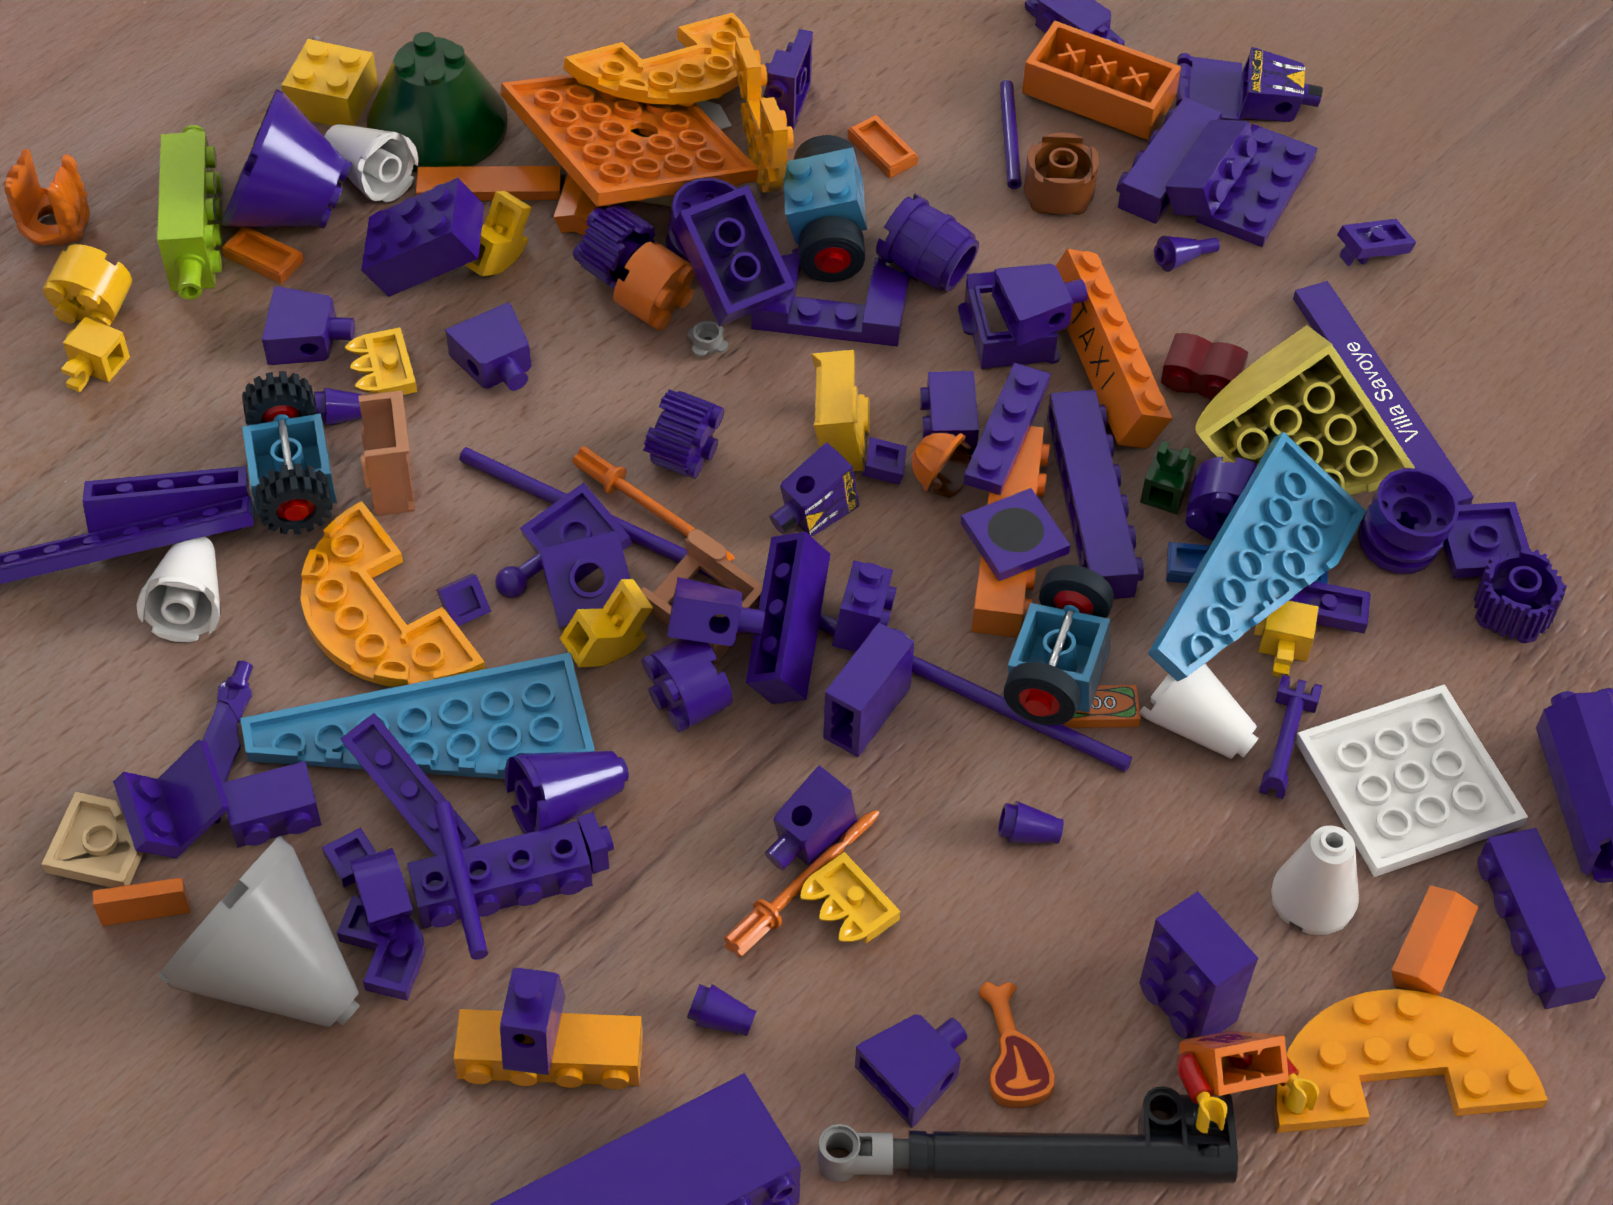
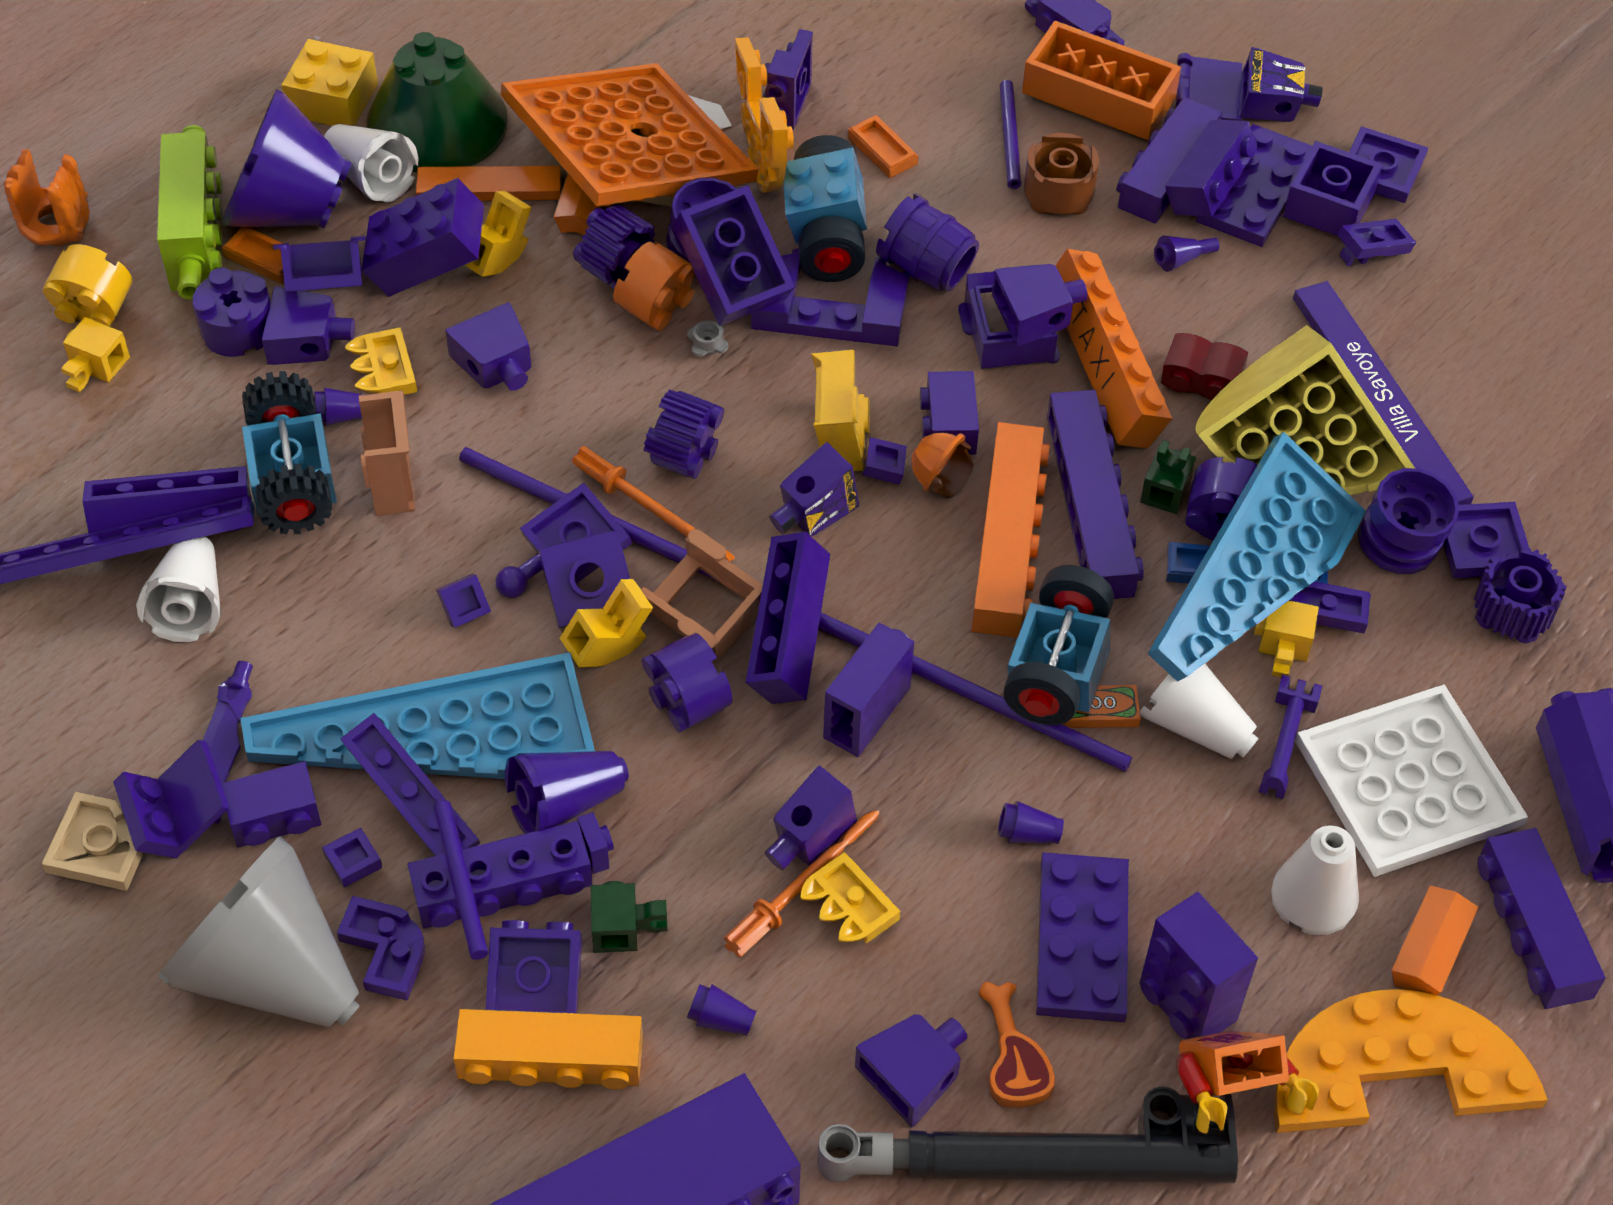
(141, 901): orange tile -> none
(231, 311): none -> dark purple brick
(321, 264): none -> dark purple piece
(359, 624): light orange plate -> none
(381, 887): dark purple brick -> none
(533, 1009): dark purple torso -> none
(534, 968): none -> dark purple plate
(618, 917): none -> dark green brick
(678, 77): light orange plate -> none
(695, 611): dark purple torso -> none
(864, 604): dark purple brick -> none
(1006, 429): dark purple plate -> none
(1015, 534): dark purple tile -> none
(1083, 937): none -> dark purple plate
(1332, 189): none -> dark purple brick
(1399, 159): none -> dark purple plate

